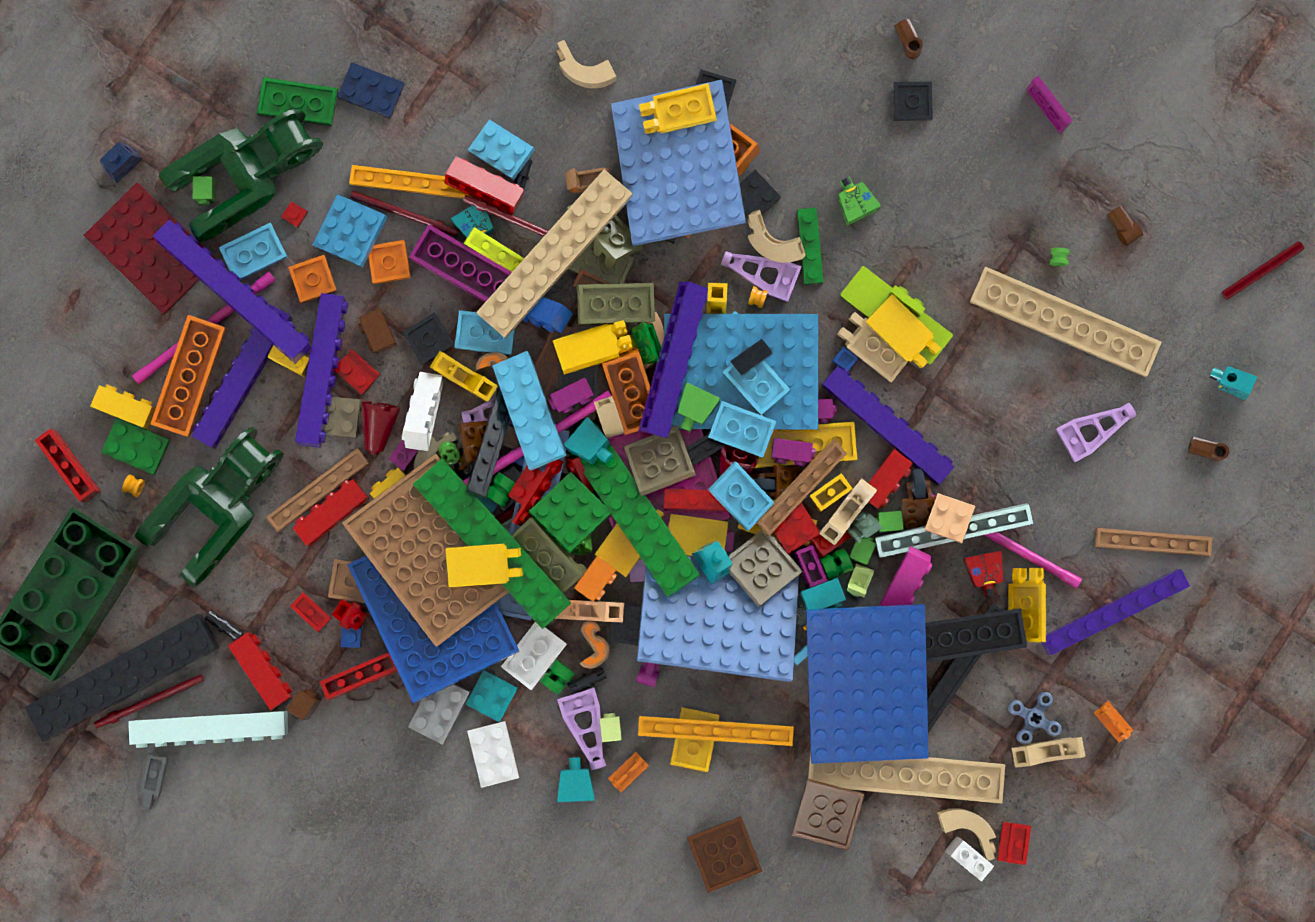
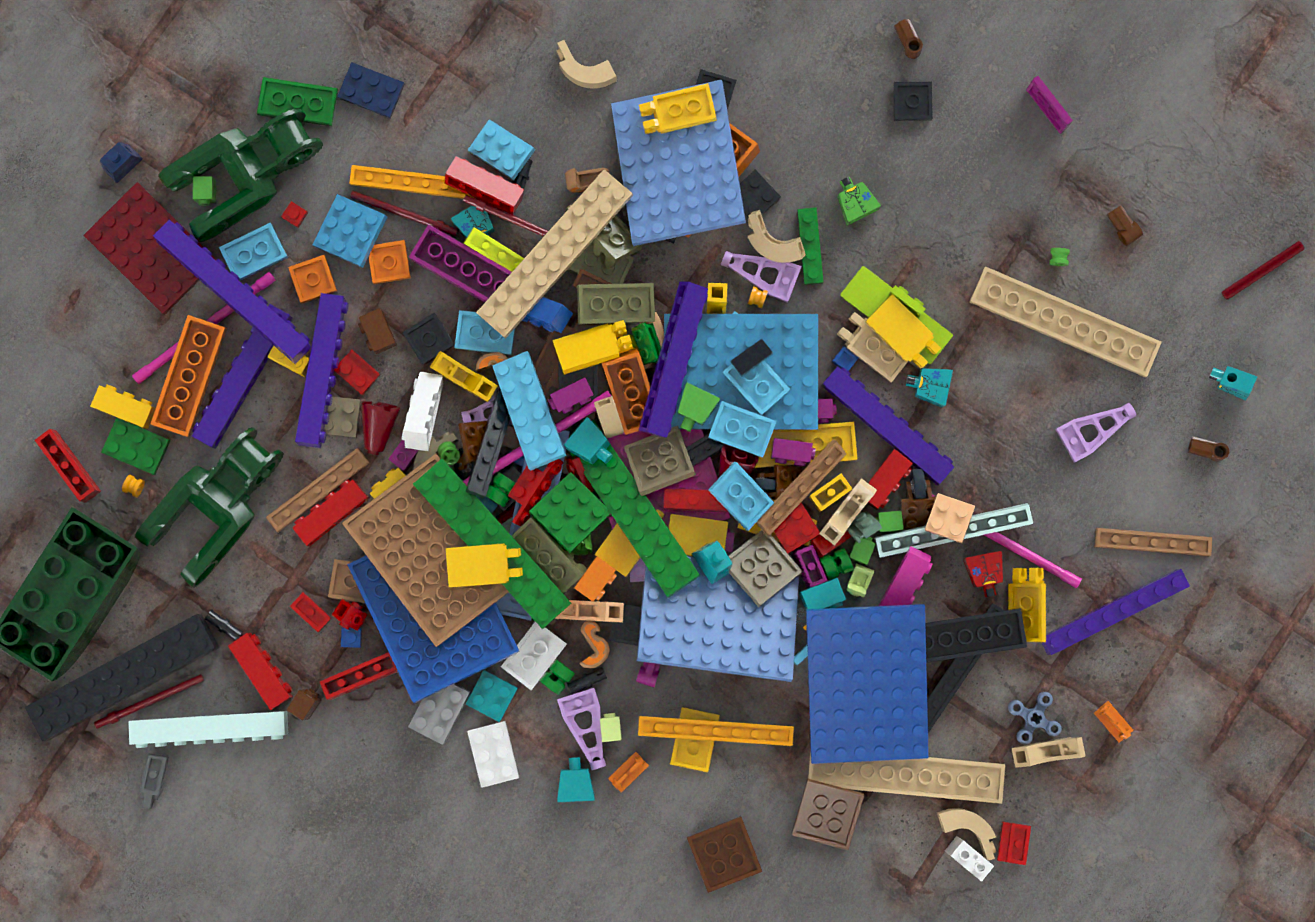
(931, 385): none -> teal torso

